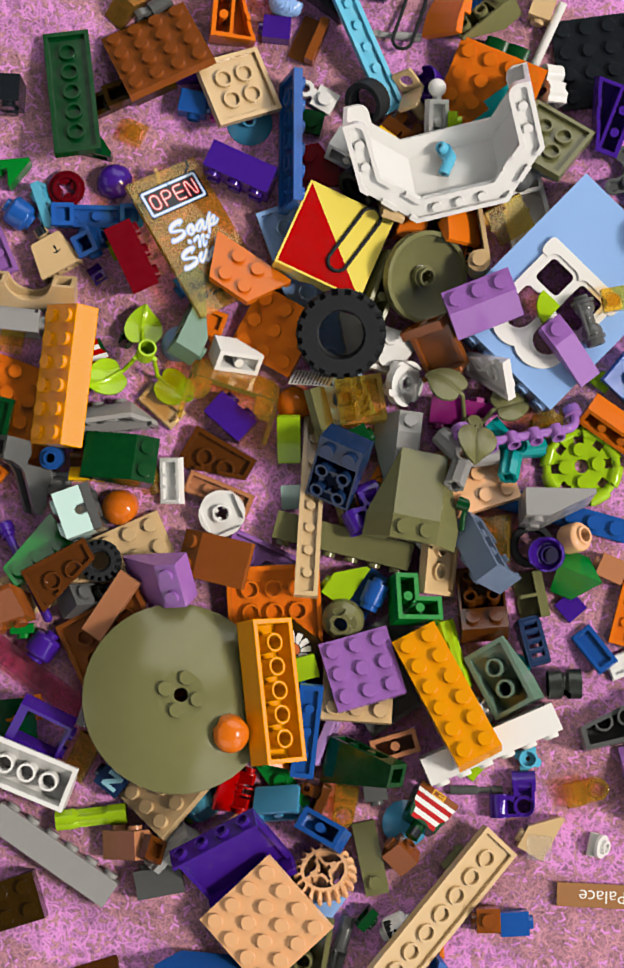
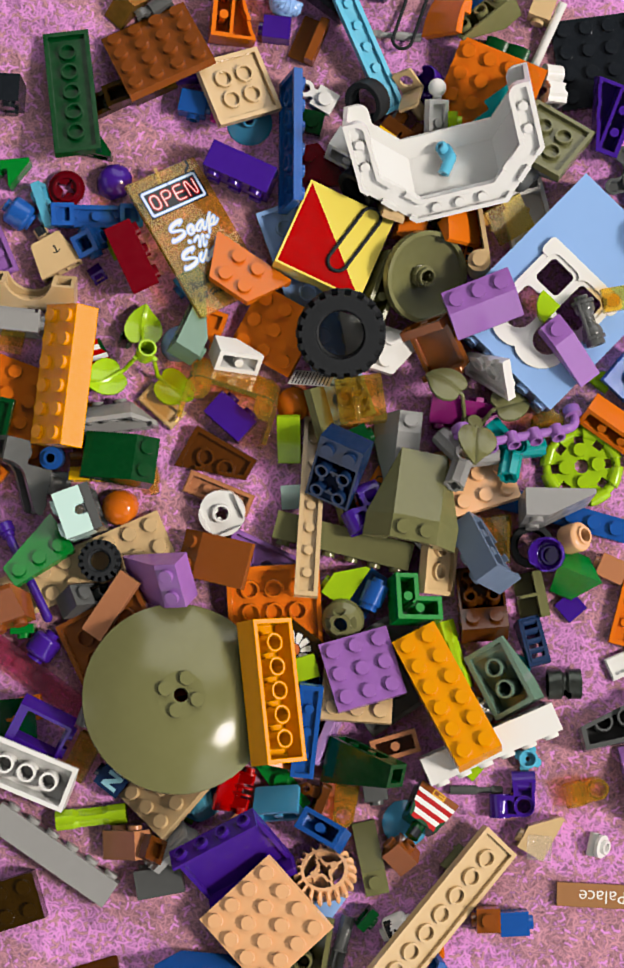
(57, 571): reddish brown wing -> none
(133, 133): clear yellow plate -> none
(171, 480): white plate -> none
(231, 733): orange hair -> none
(401, 372): white plate -> none
(463, 504): dark green hand -> none
(594, 649): blue tile -> none

